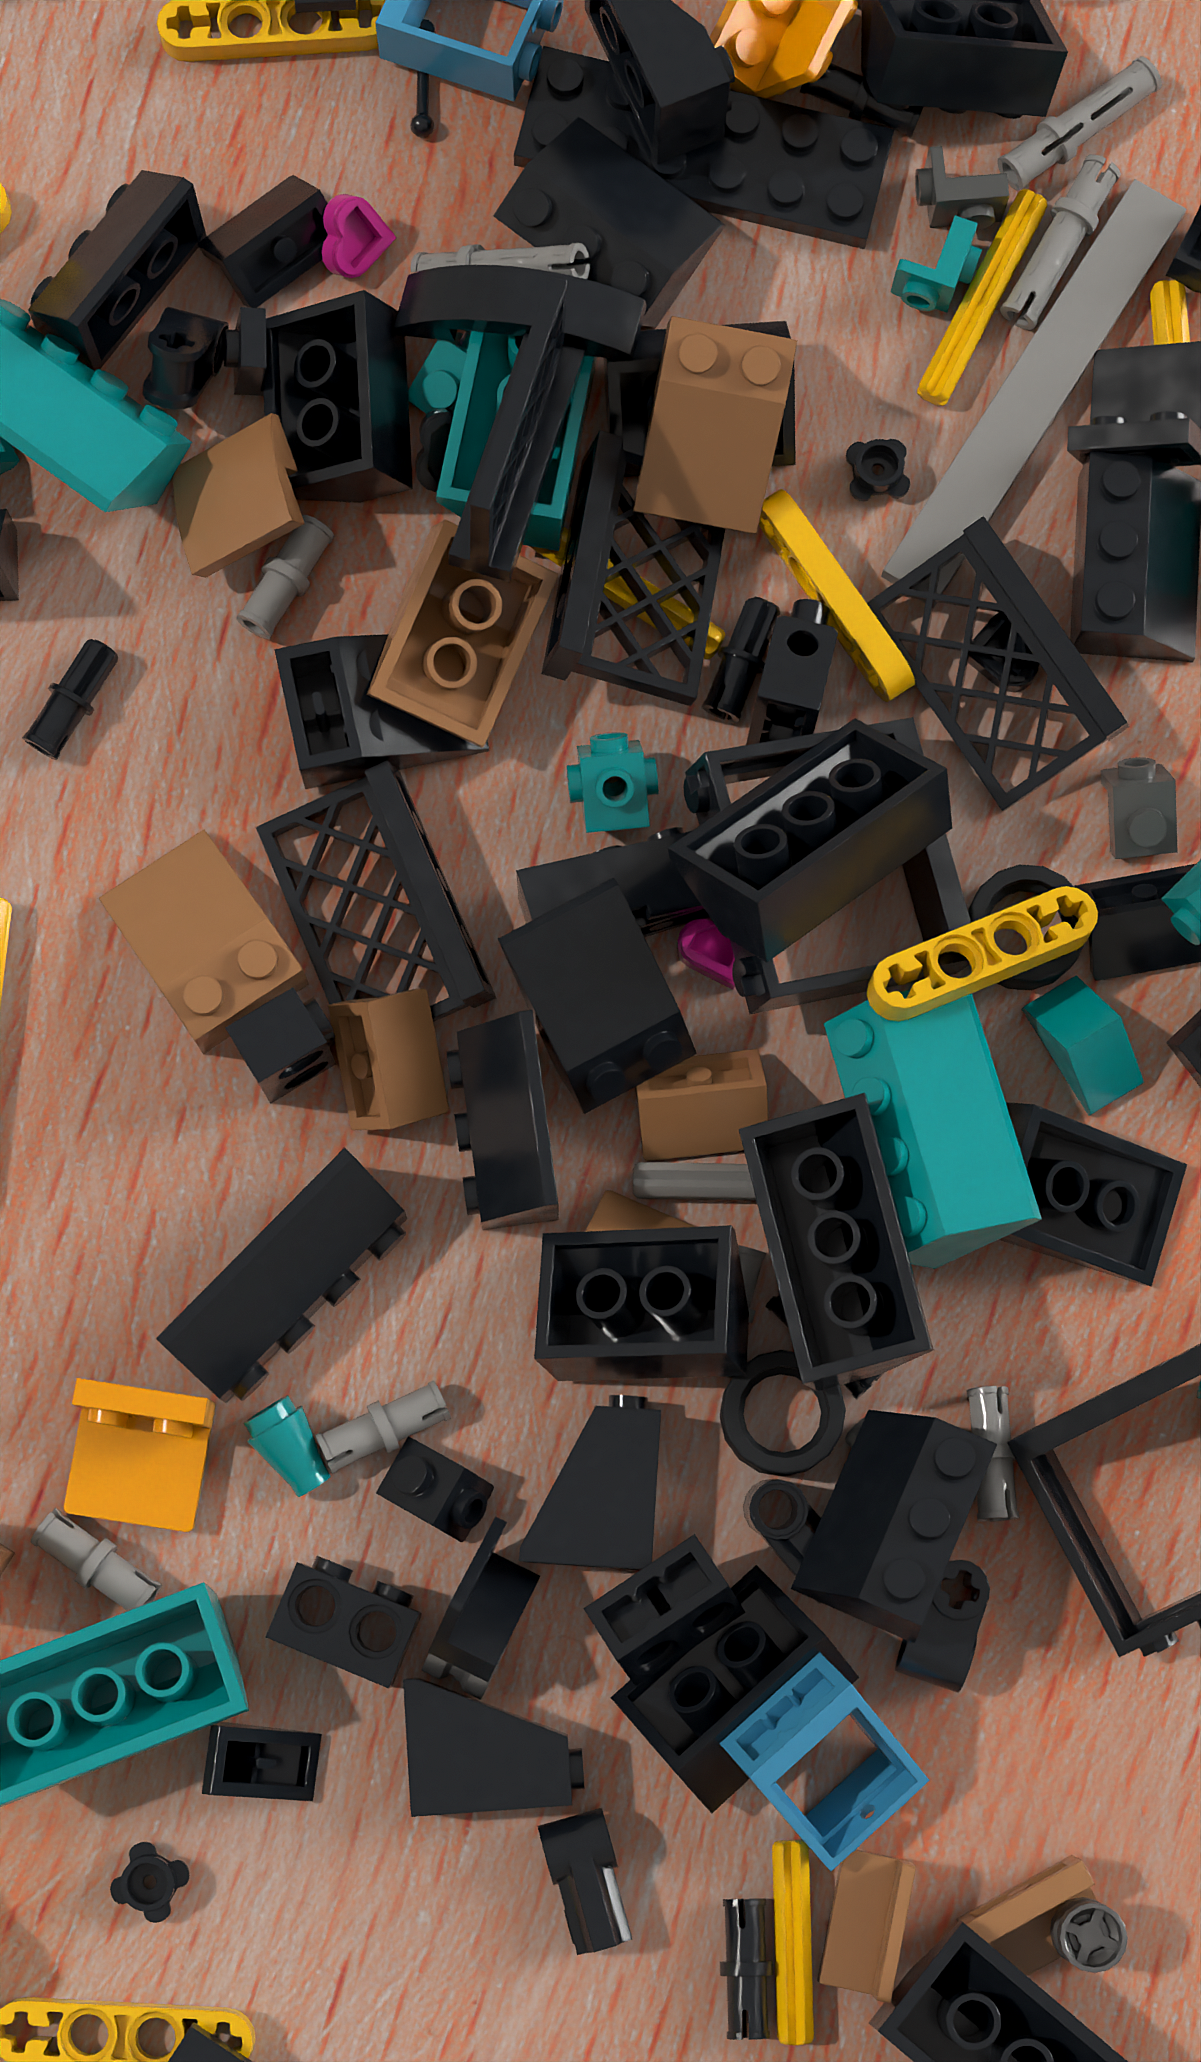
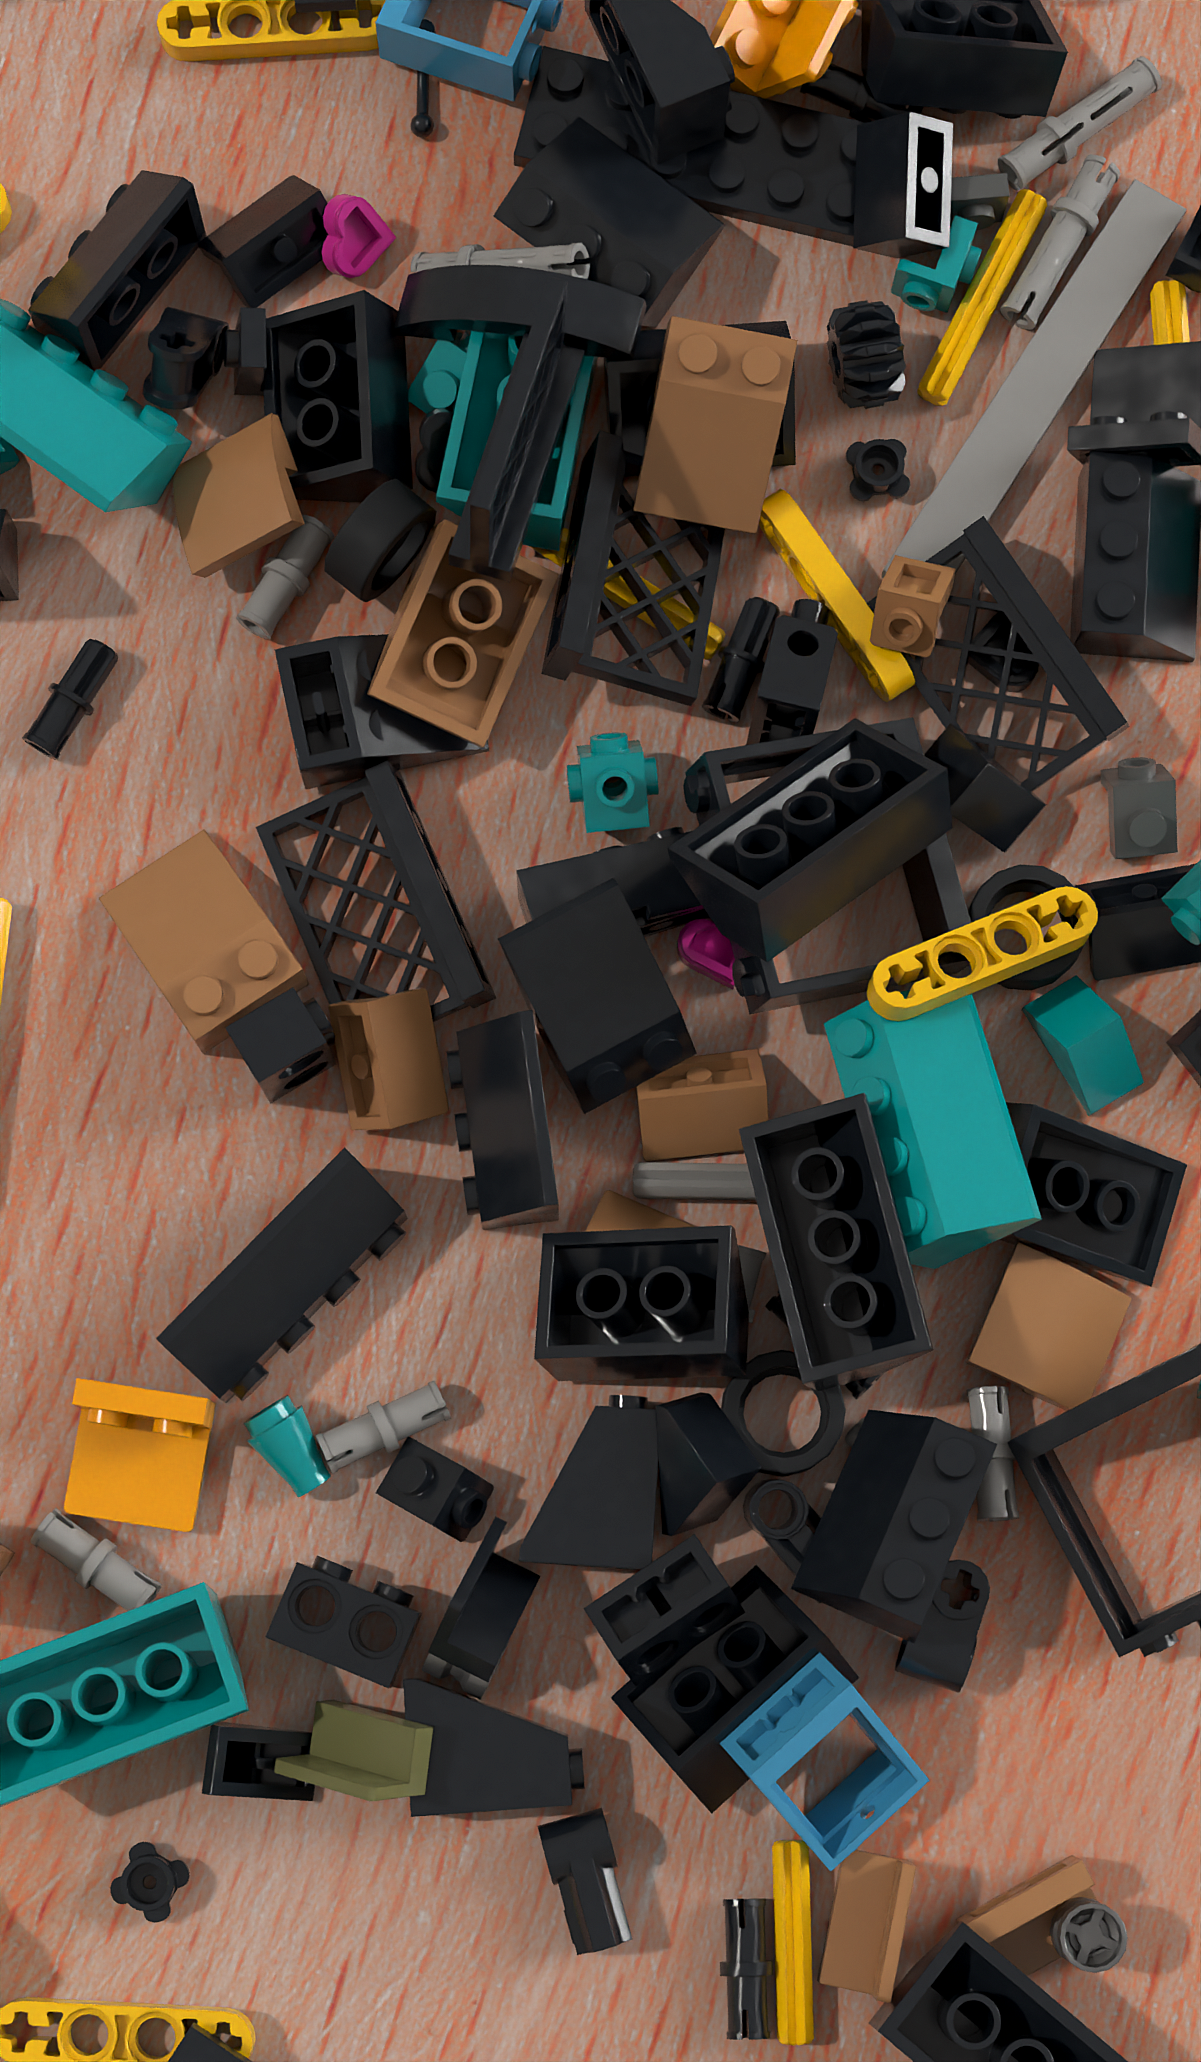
(363, 1753): none -> olive panel
(379, 540): none -> black tyre
(699, 1462): none -> black slope
(866, 354): none -> black gear
(903, 185): none -> black brick
(911, 605): none -> medium nougat bracket
(983, 791): none -> black slope
(1048, 1328): none -> medium nougat slope

